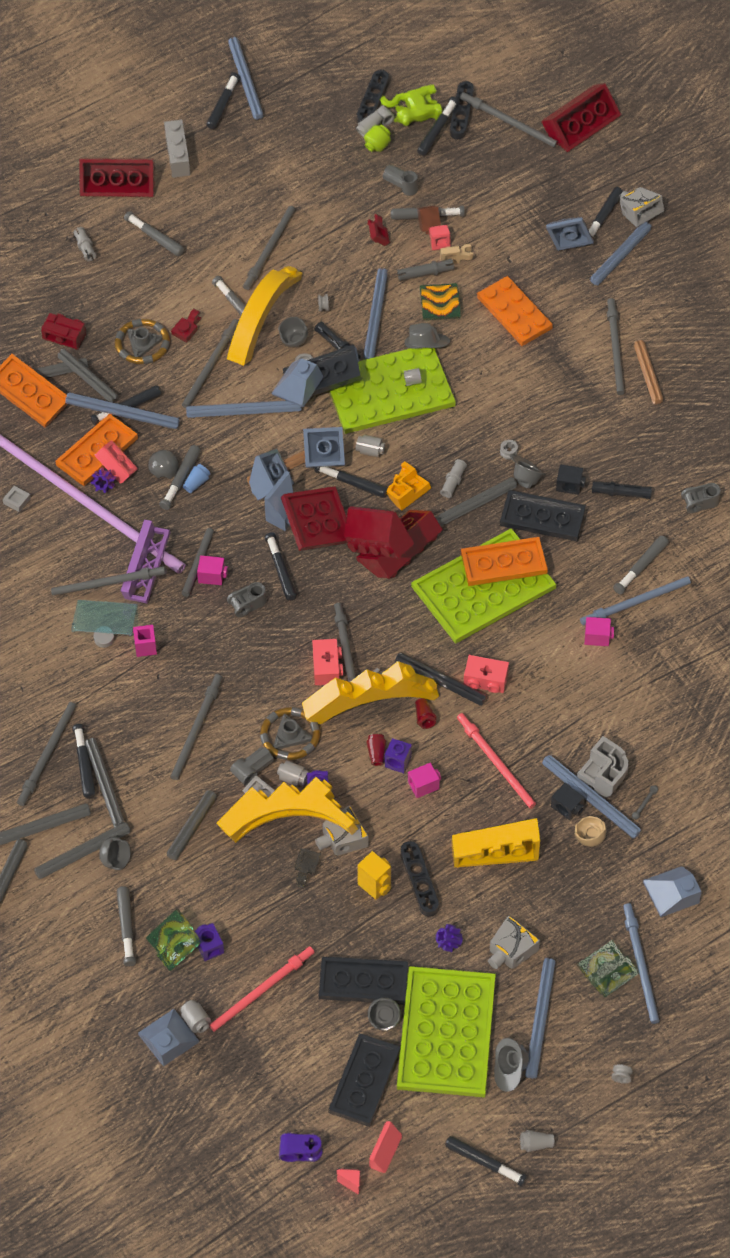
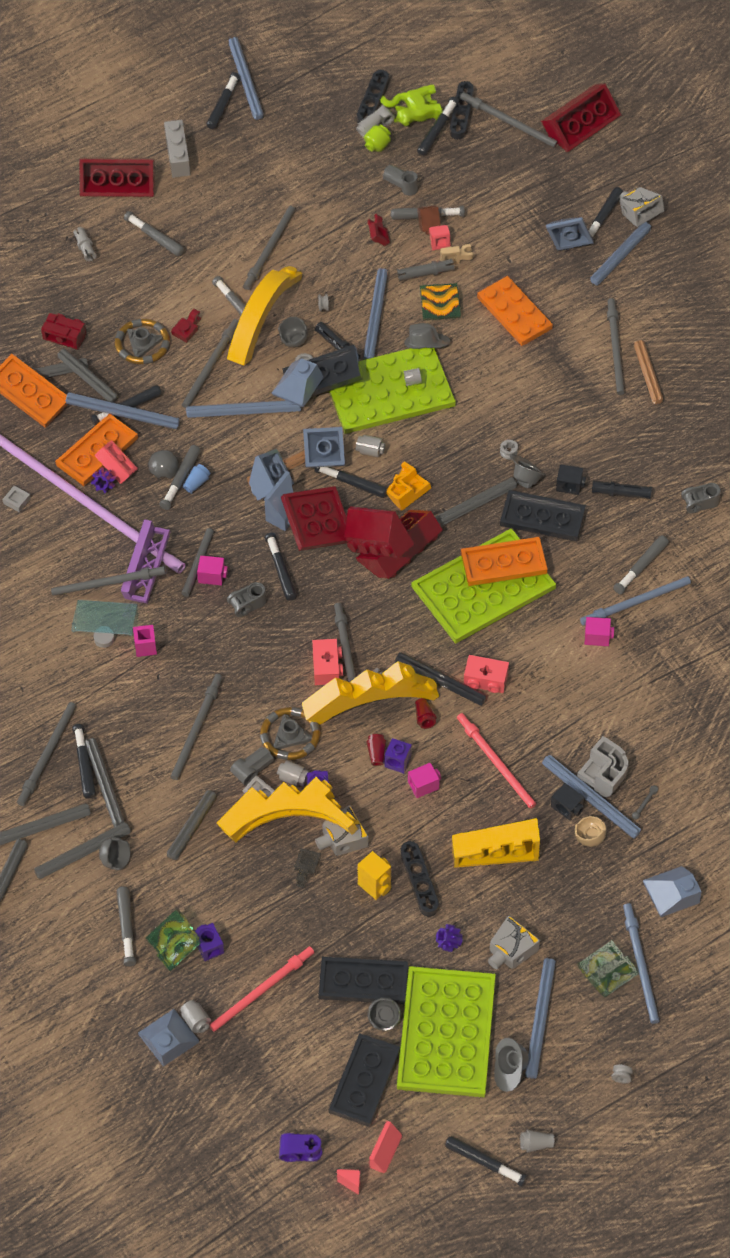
(453, 478): light grey pin -> none

